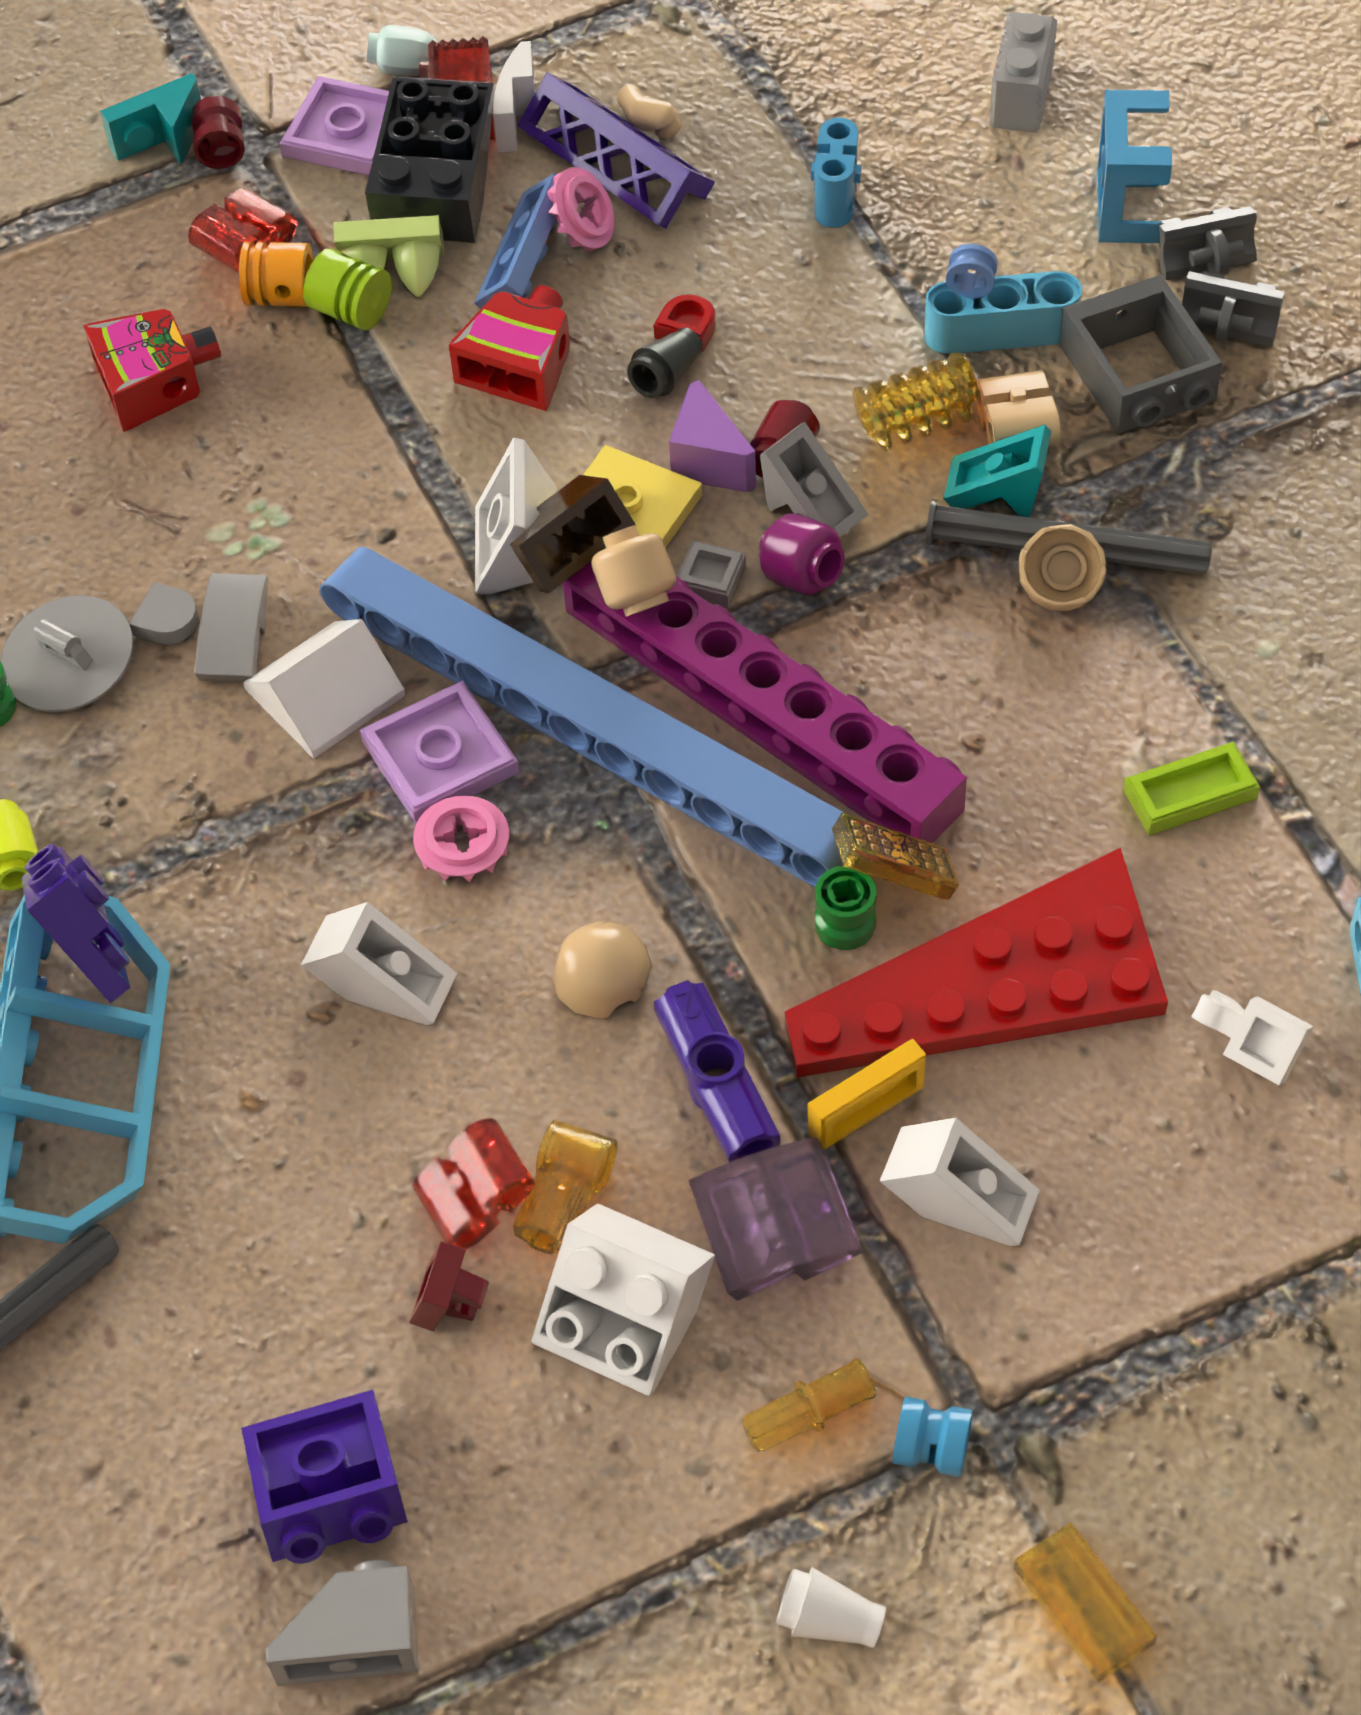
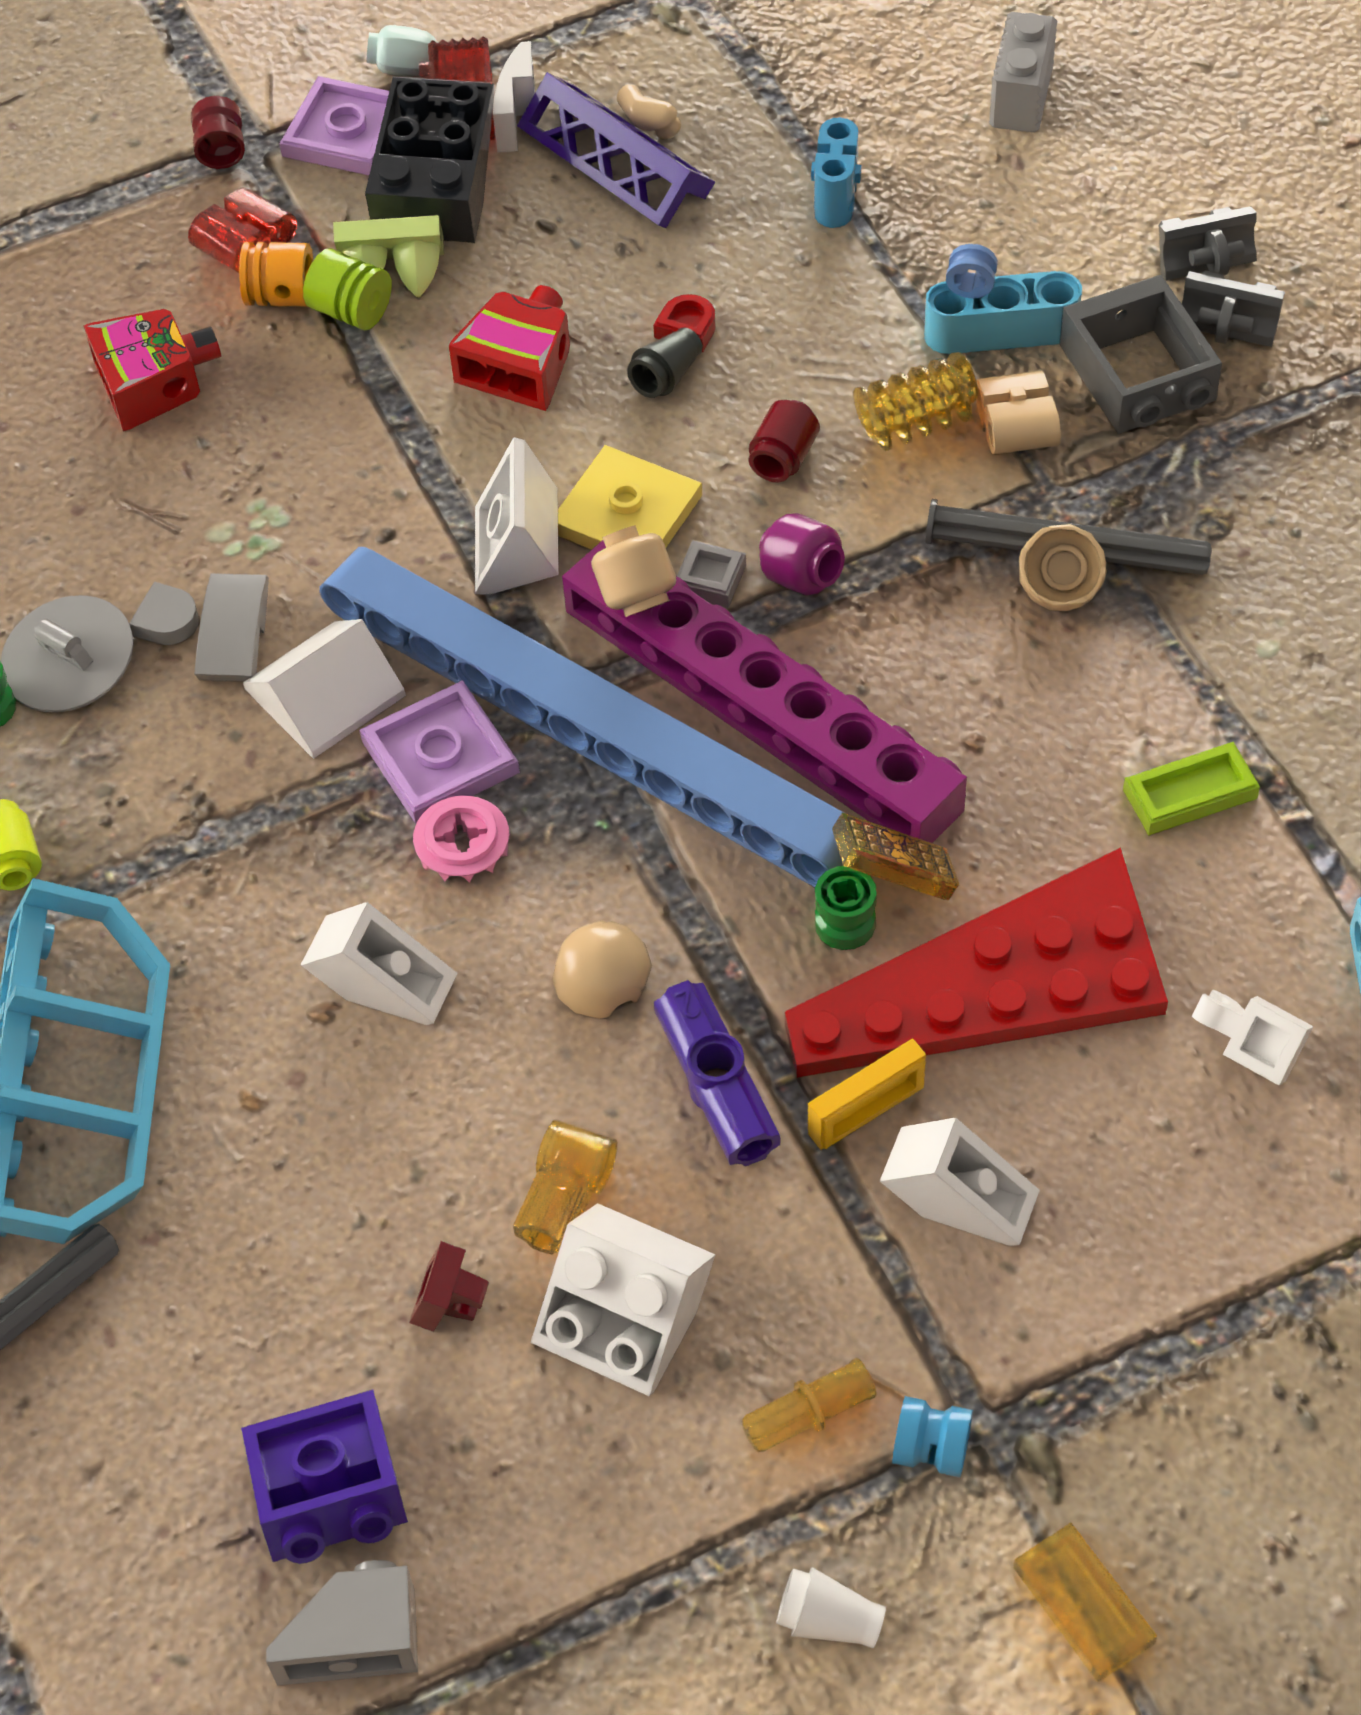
(70, 907): dark purple plate -> none
(153, 118): teal slope -> none
(473, 1184): clear red piece -> none
(521, 245): medium blue plate -> none
(570, 530): dark brown arch -> none
(596, 220): bright pink gear -> none
(709, 445): medium lavender slope -> none
(774, 1217): slope -> none
(807, 480): light grey slope -> none
(1000, 469): teal slope -> none
(1127, 165): dark azure panel -> none

